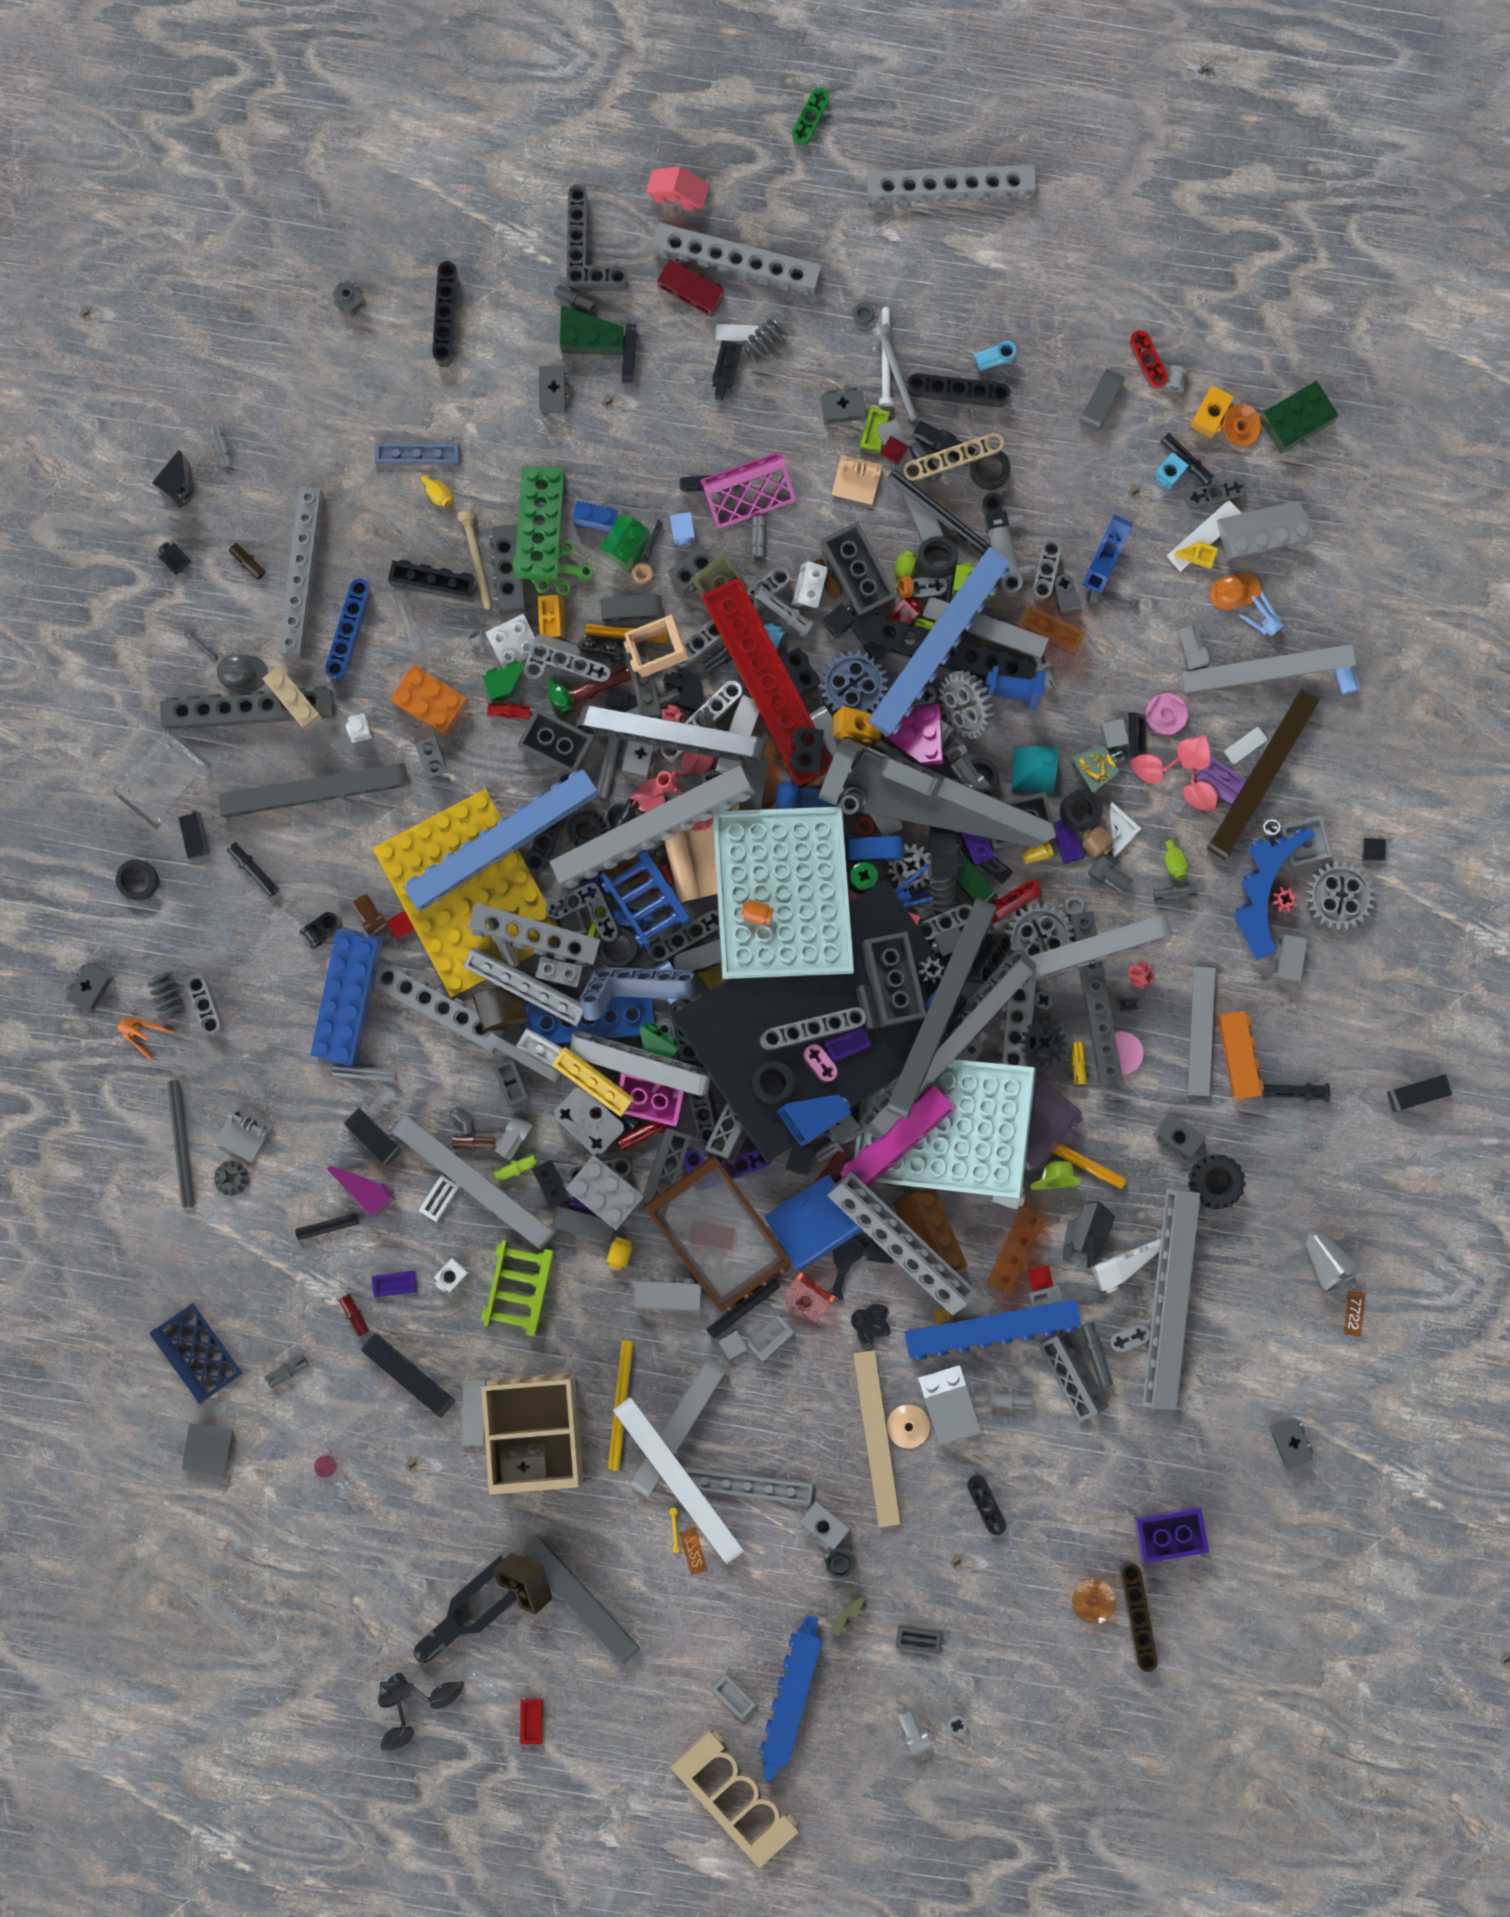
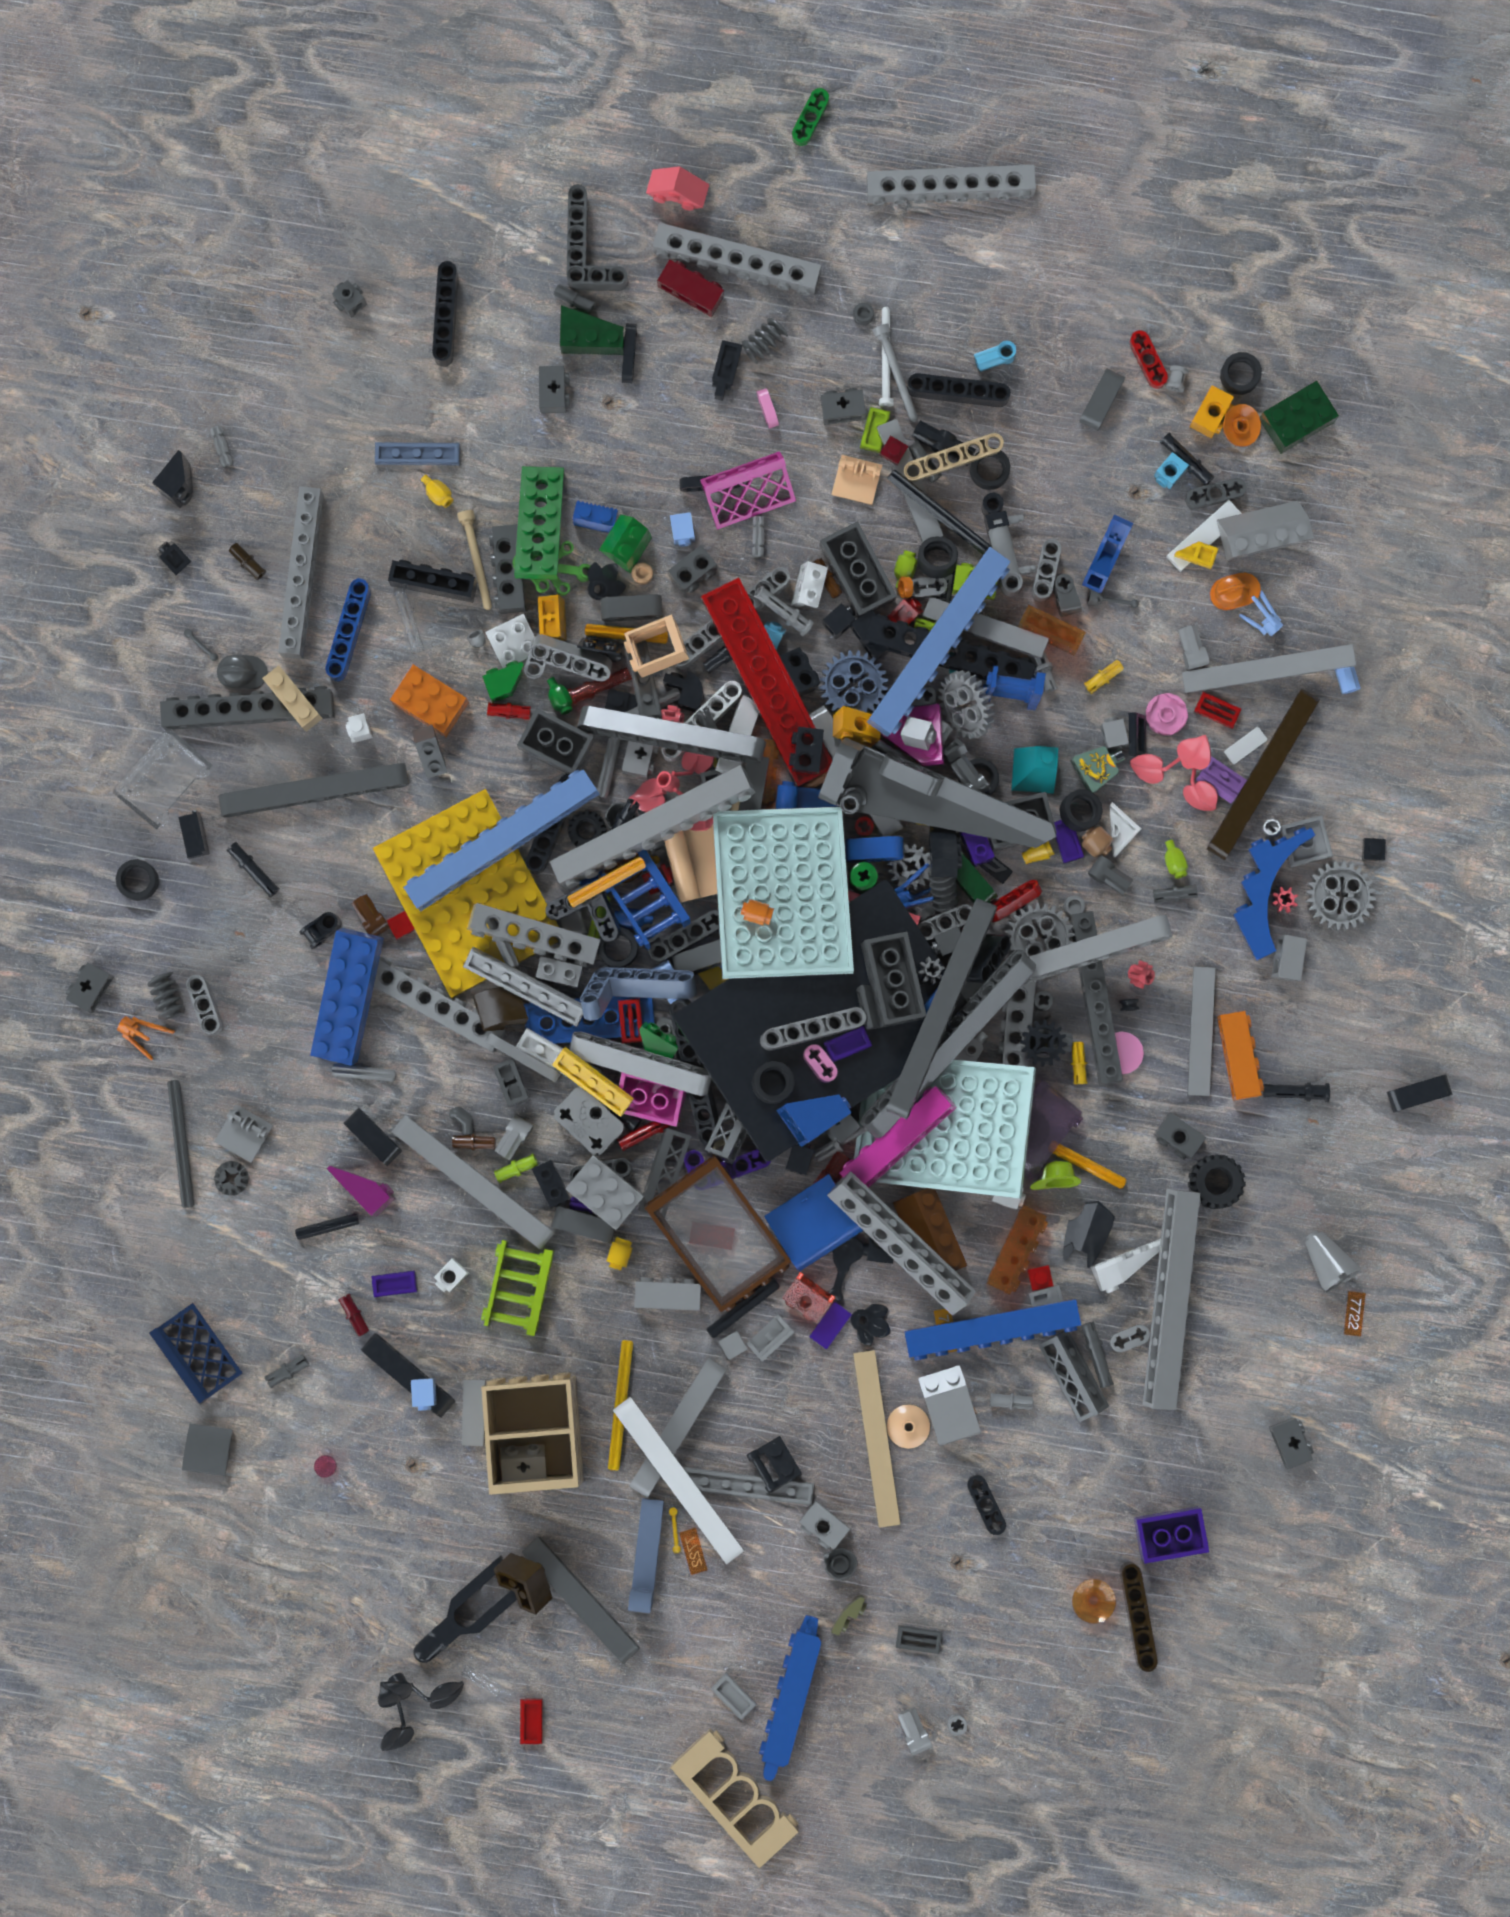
(423, 1393): none -> light blue brick
(430, 1213): white tile -> none
(606, 579): none -> black plate
(606, 881): none -> light orange axle
(632, 1039): none -> red tile
(646, 1556): none -> sand blue beam
(652, 540): black sticker -> none
(716, 574): olive plate -> none
(734, 332): white sticker -> none
(767, 408): none -> bright pink beam
(781, 1462): none -> black plate
(830, 1325): none -> dark purple tile
(918, 733): none -> light grey brick
(1103, 676): none -> yellow axle
(1198, 710): none -> red tile
(1248, 359): none -> black tyre

